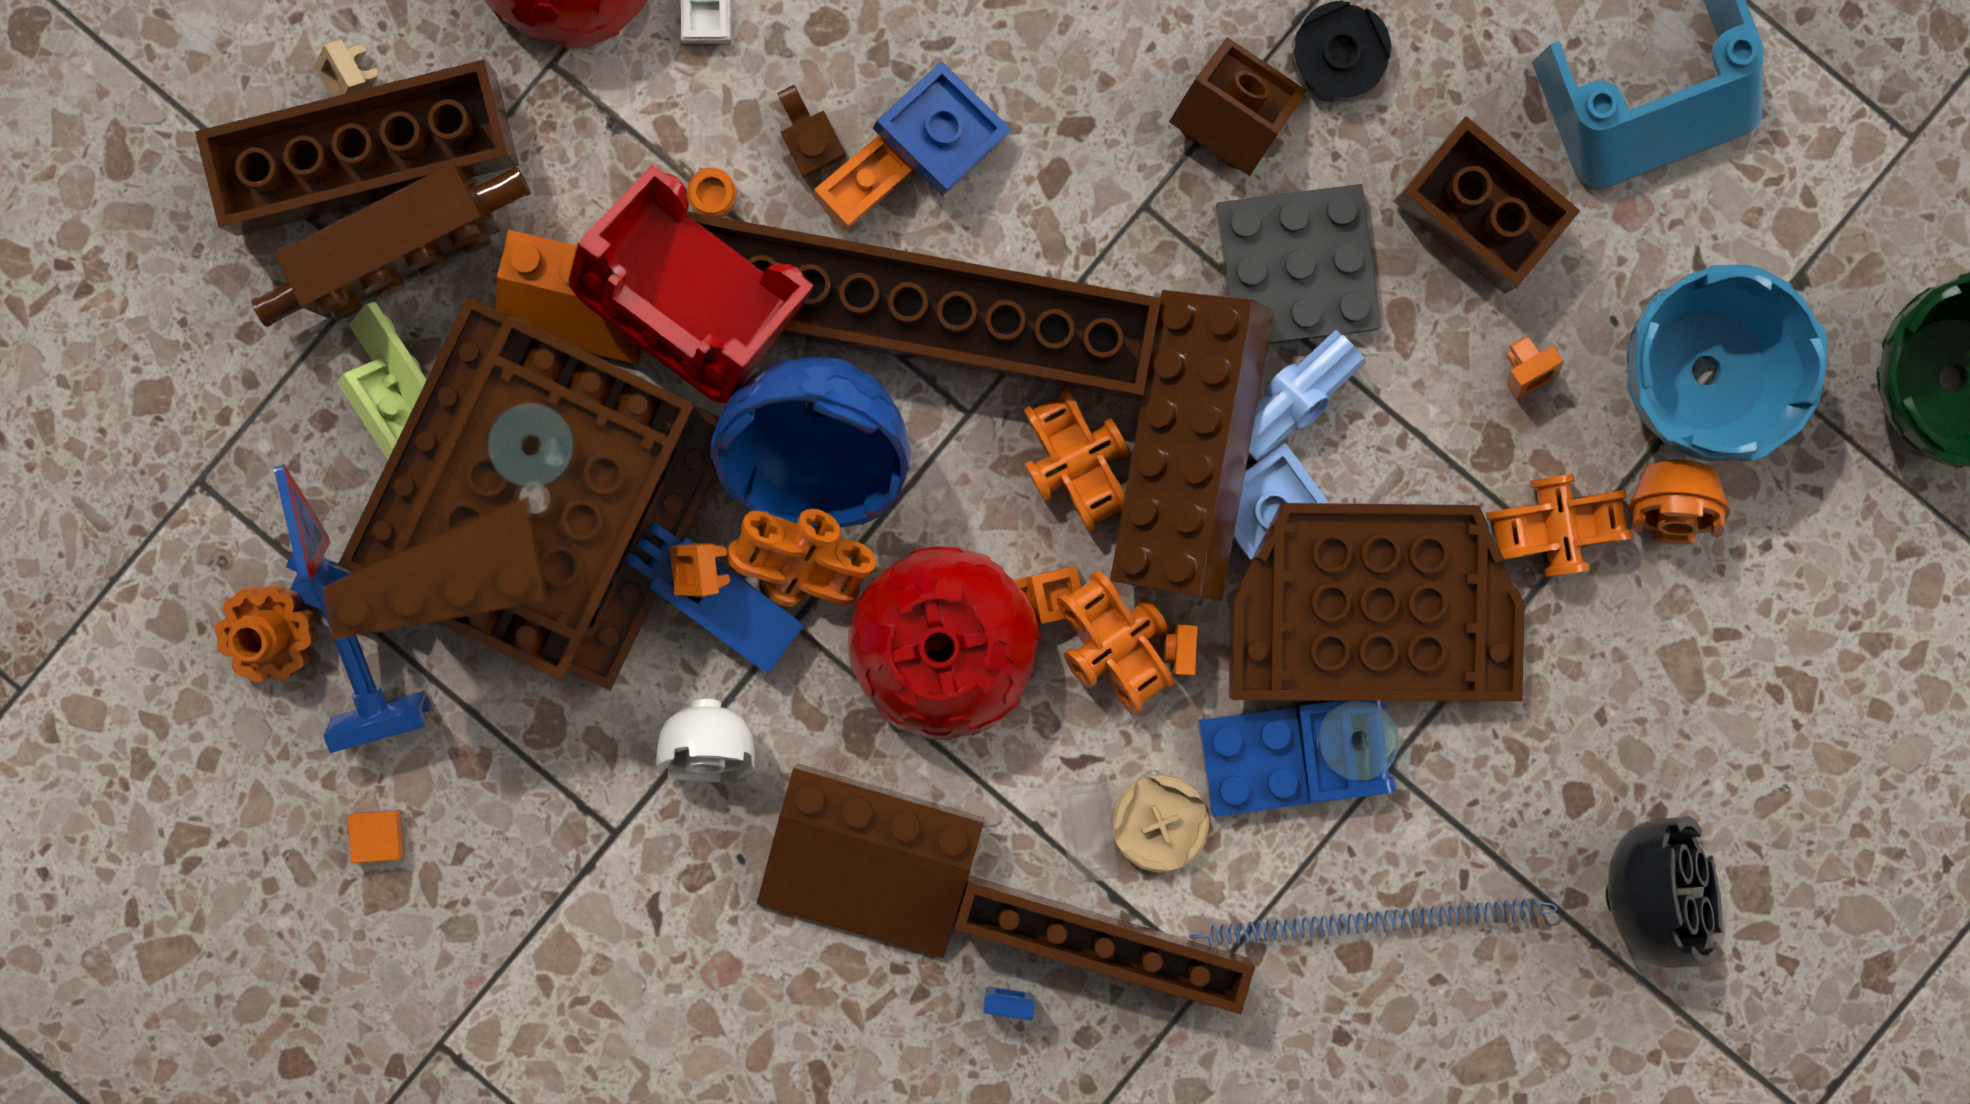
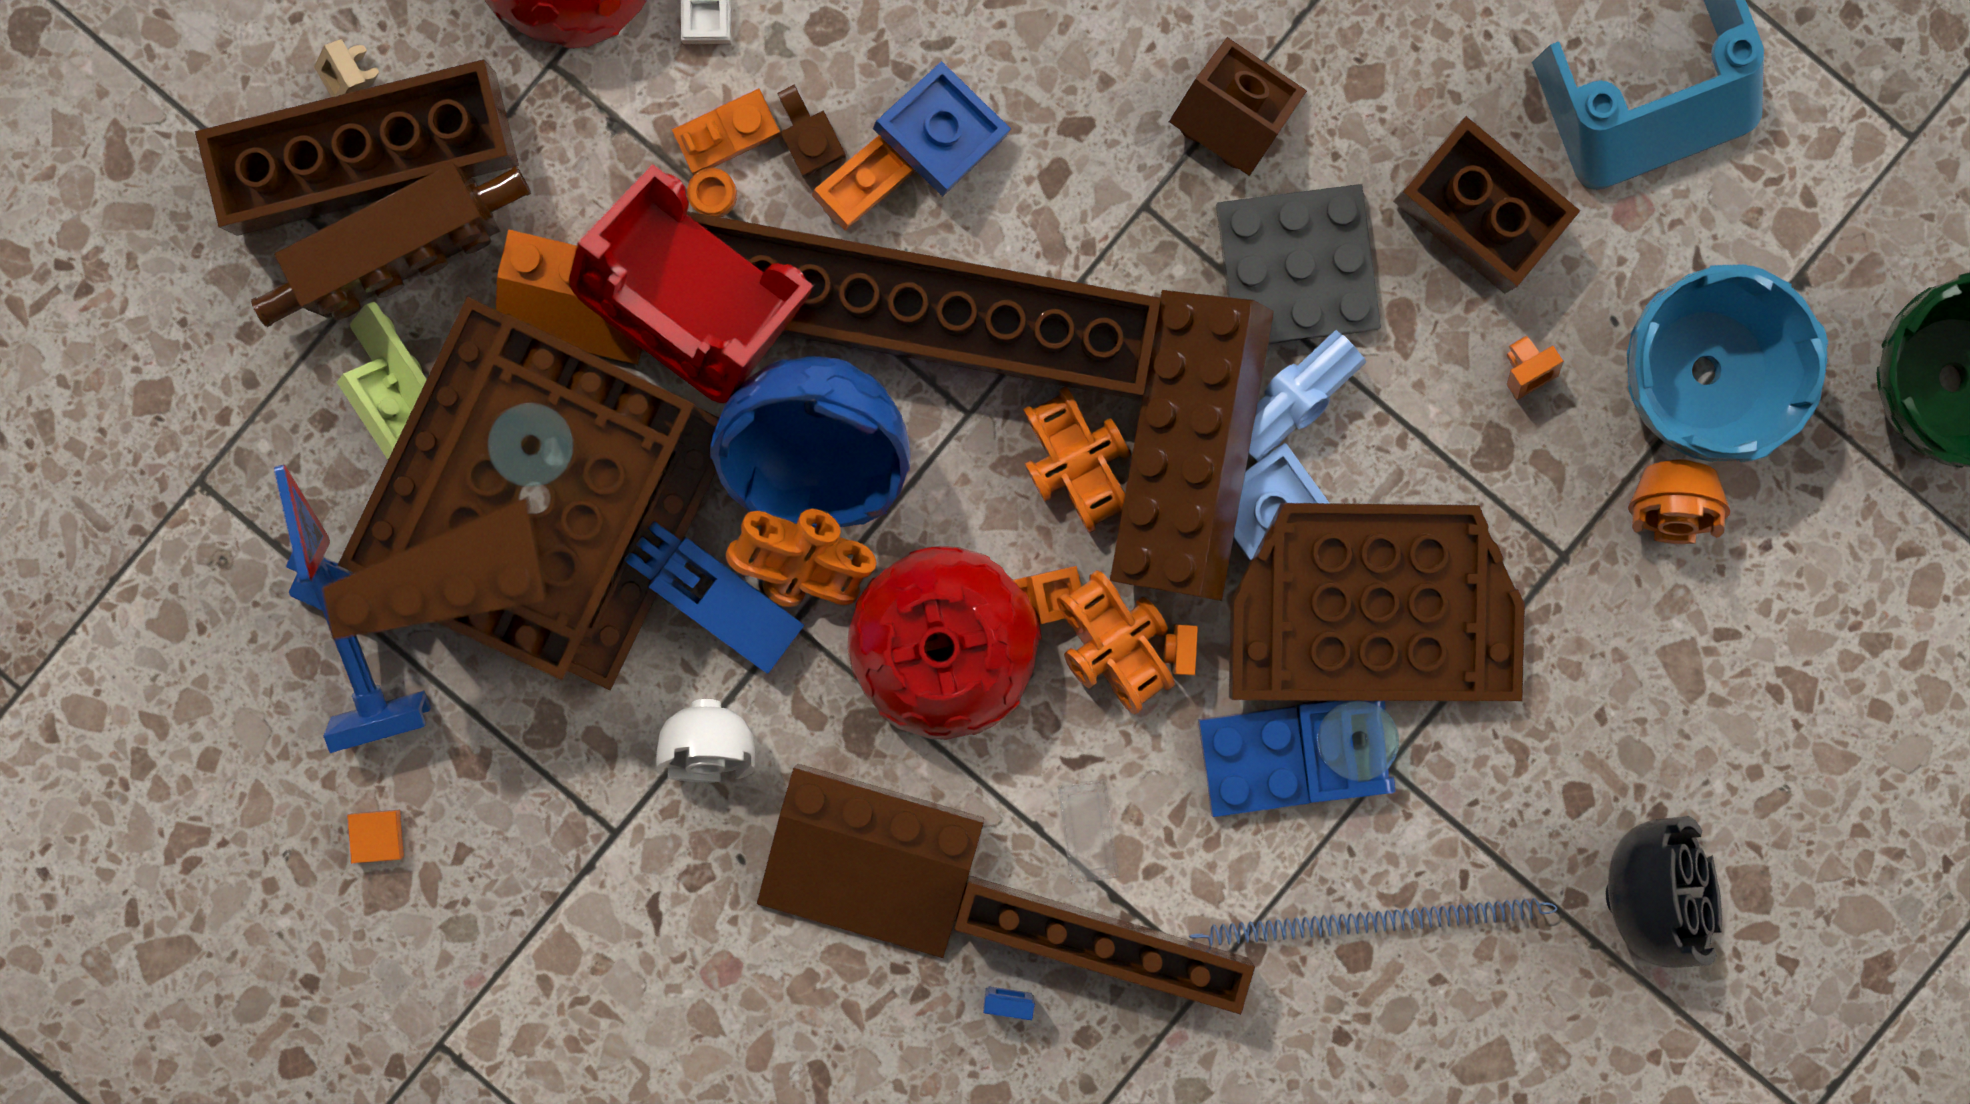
(266, 632): orange plant -> none
(695, 569): orange tile -> none
(726, 132): none -> orange plate
(1160, 823): tan tile -> none
(1353, 26): black plate -> none
(1560, 525): orange axle -> none

